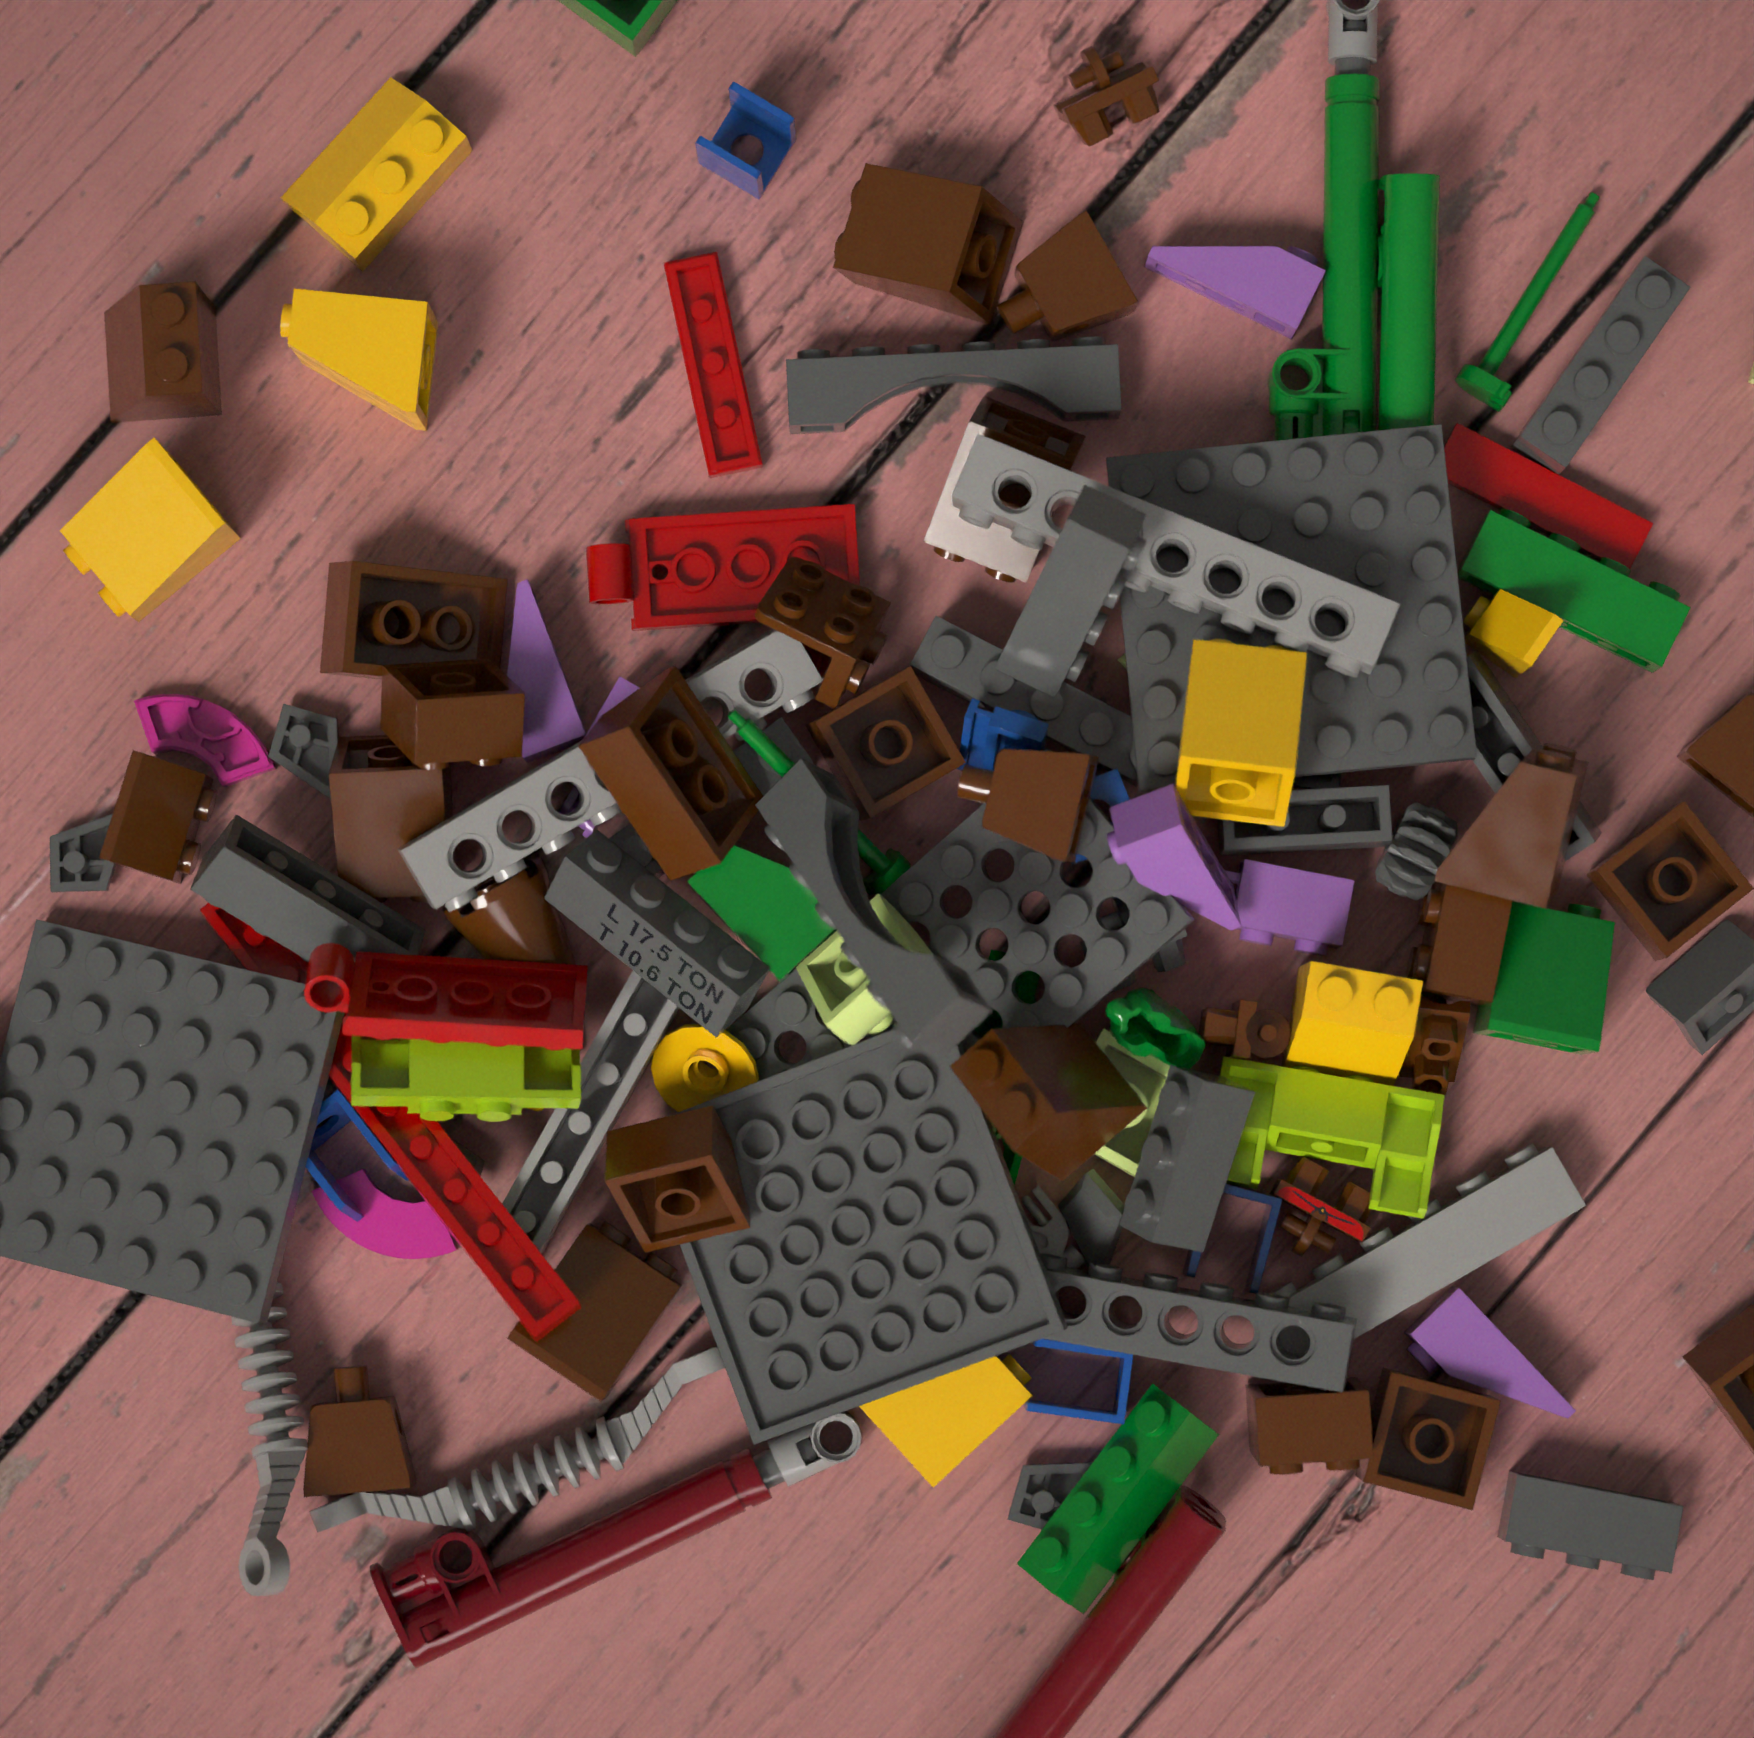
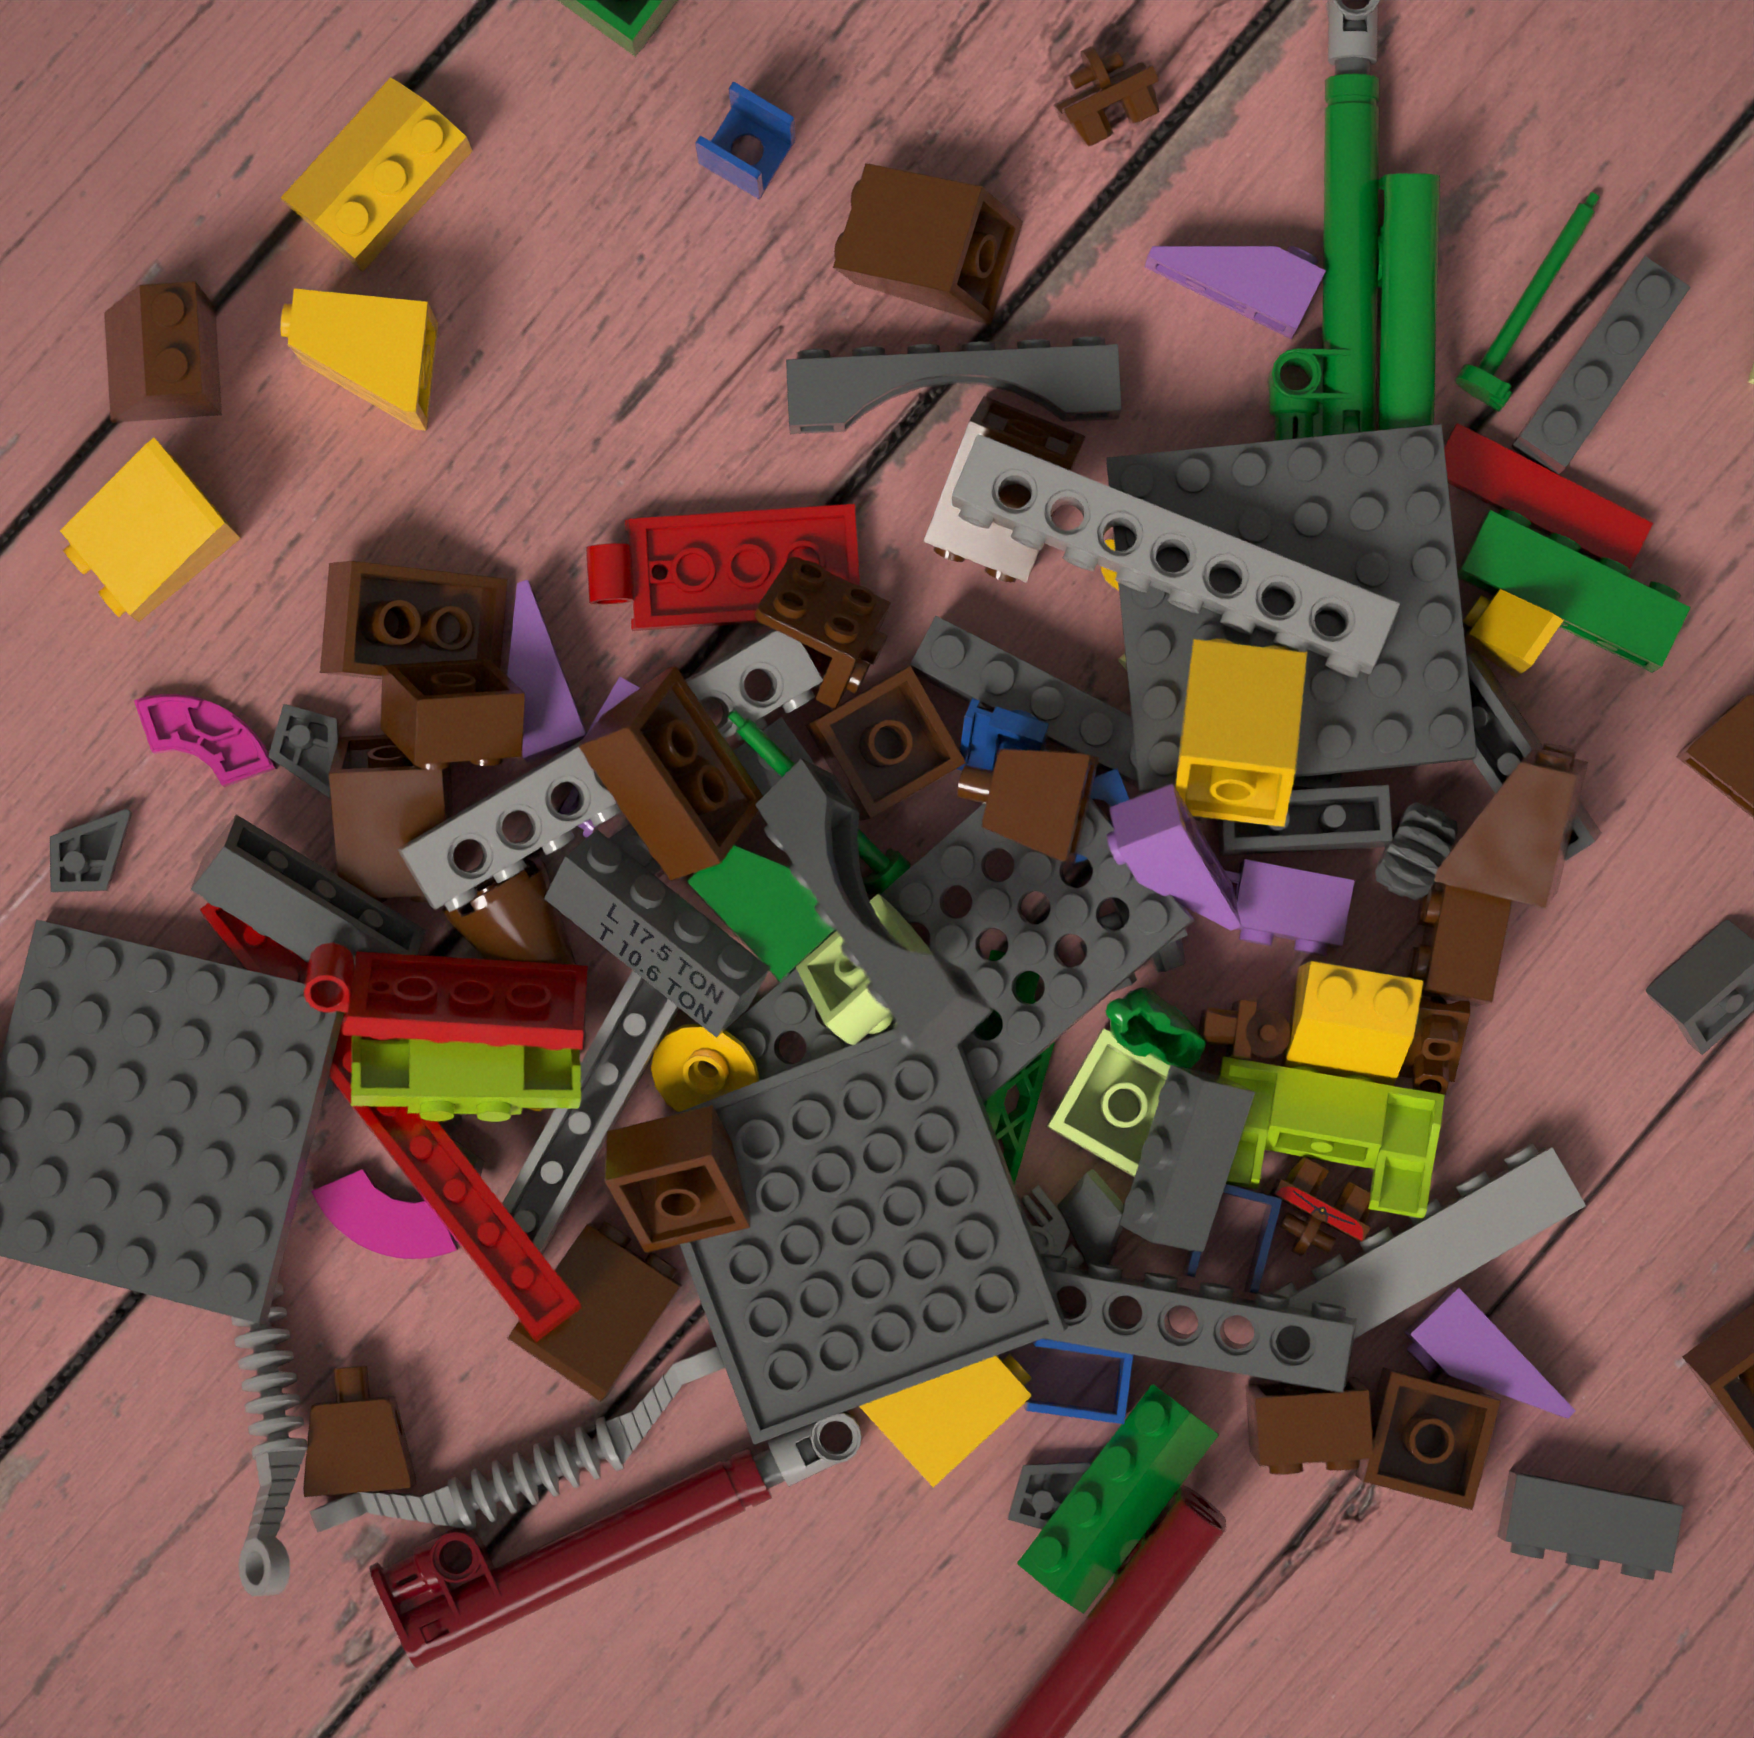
(158, 818): reddish brown slope -> none
(342, 1113): blue piece -> none
(713, 365): red tile -> none
(1049, 1093): reddish brown slope -> none
(1069, 284): reddish brown torso -> none
(1071, 591): dark grey brick -> none
(1551, 979): green slope -> none
(1670, 881): reddish brown brick -> none

